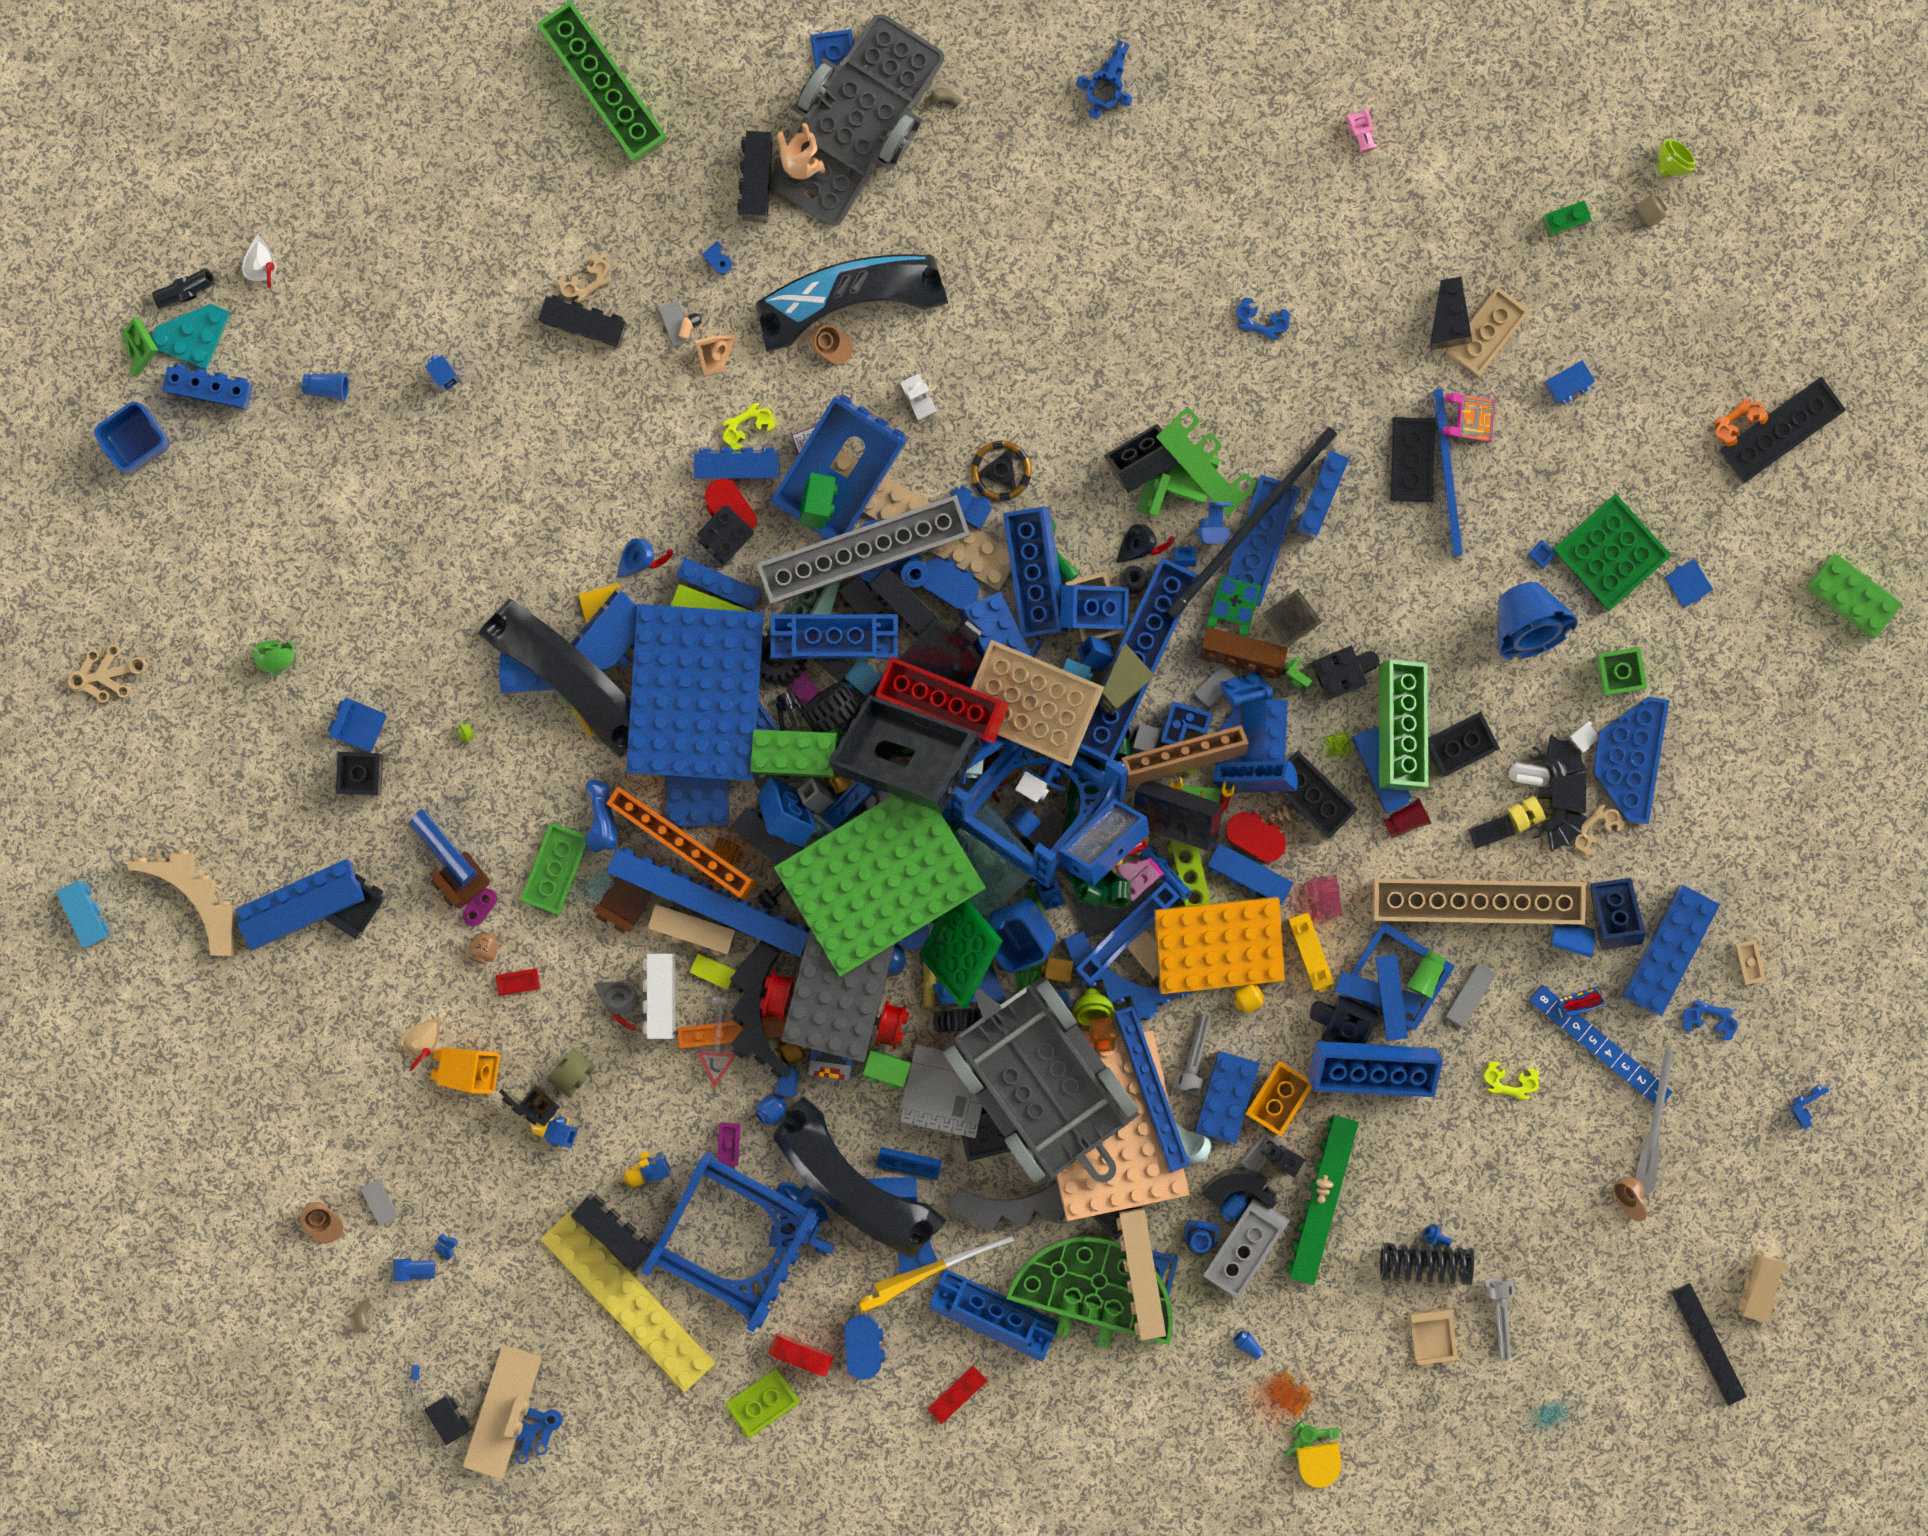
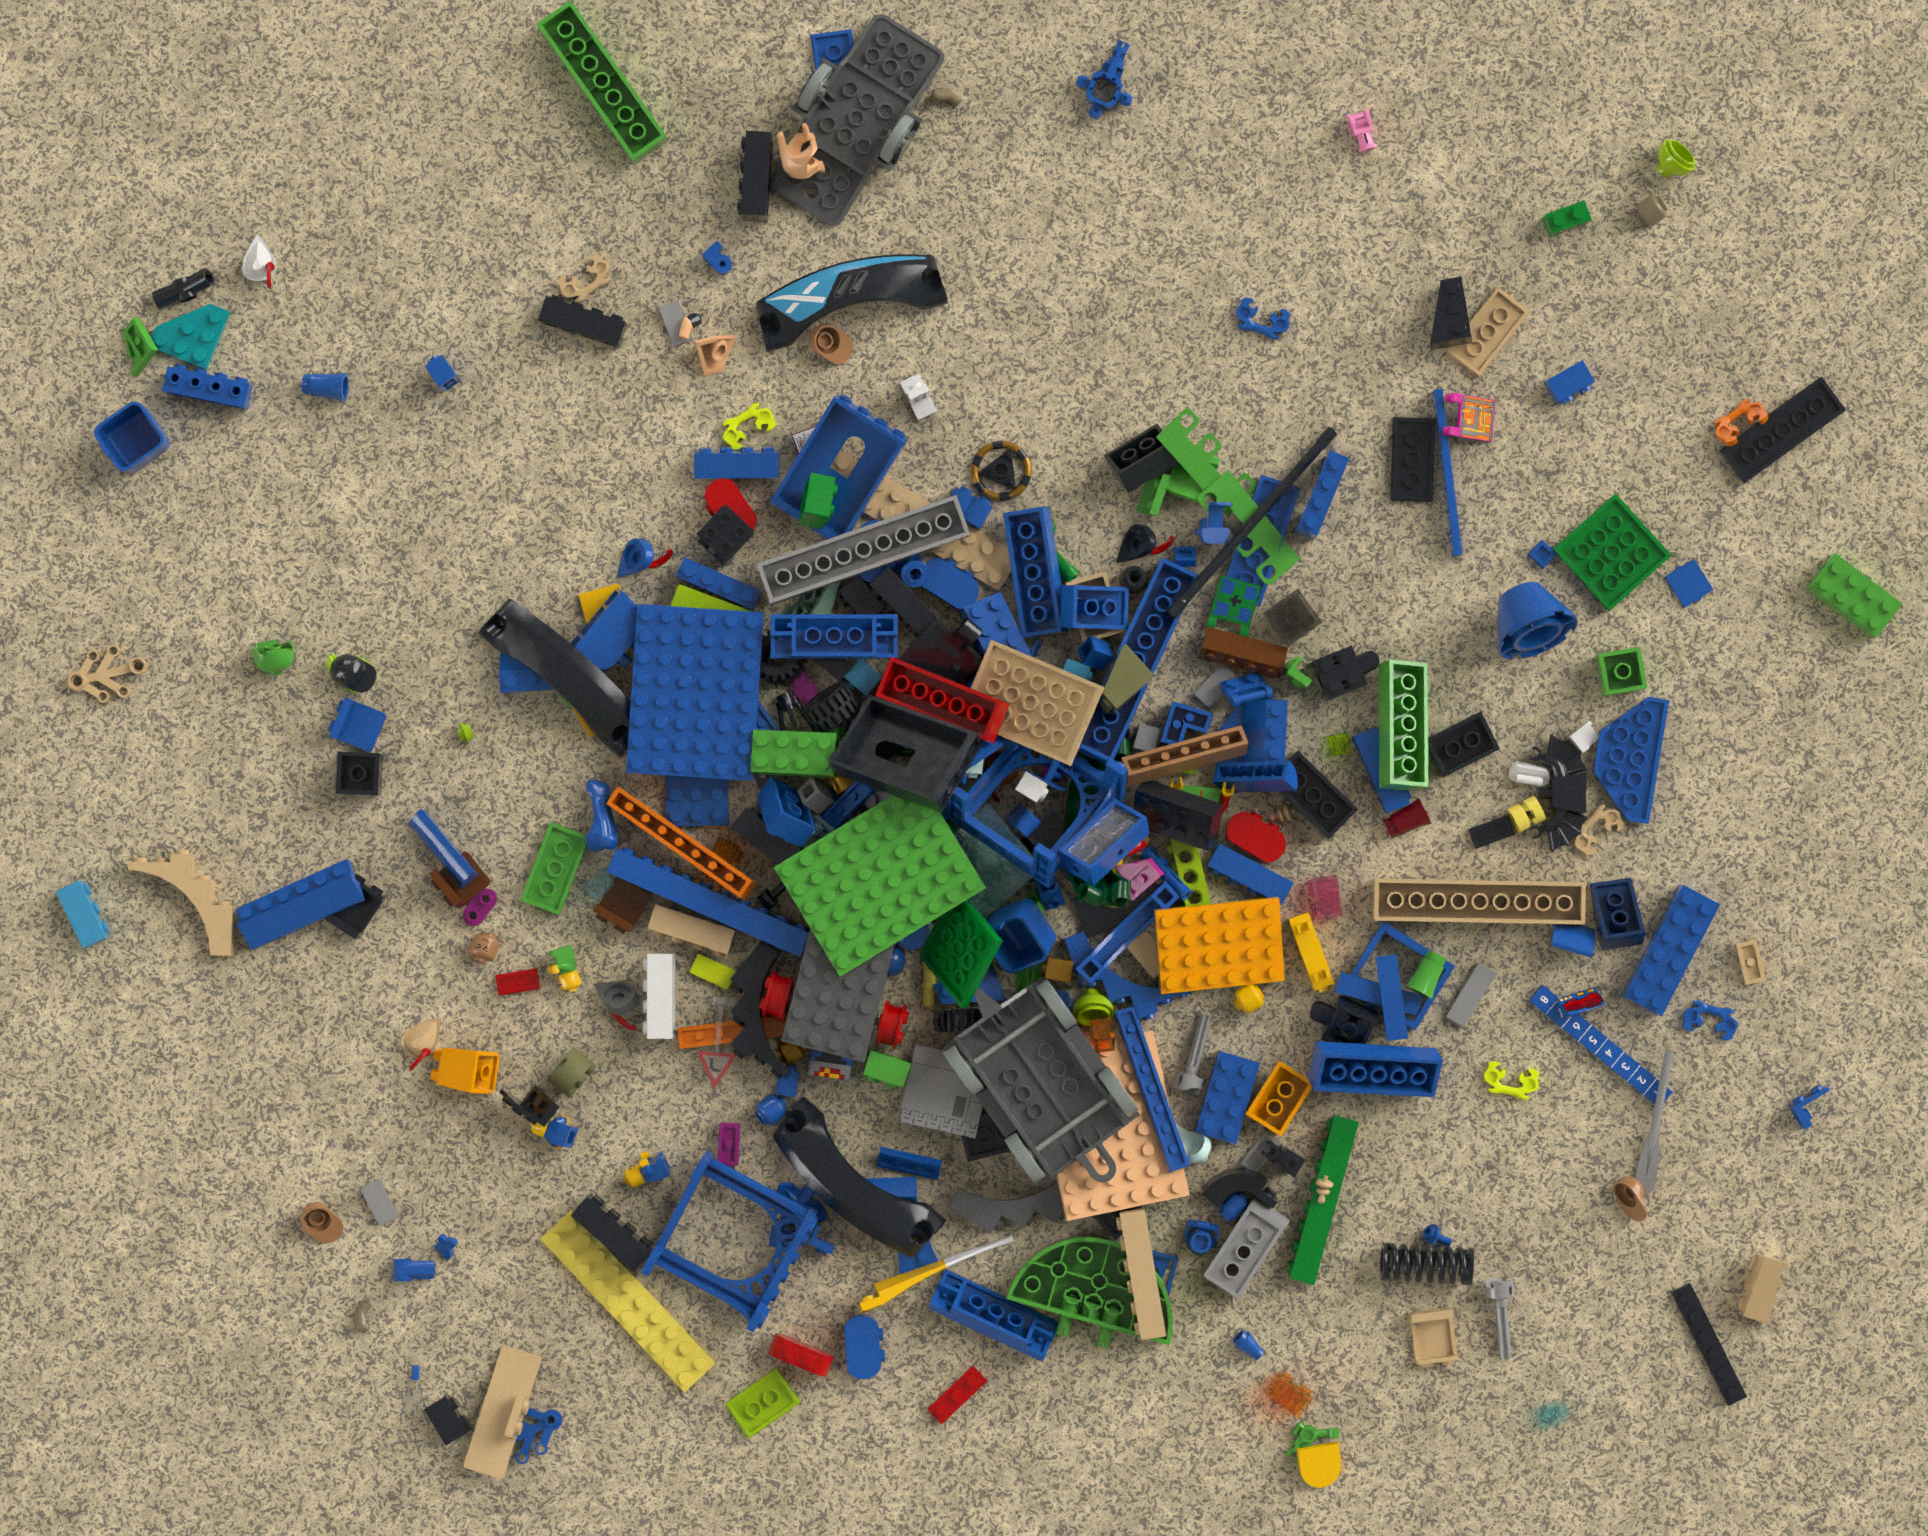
(352, 672): none -> black hair
(565, 966): none -> piece
(1228, 489): none -> bright green piece

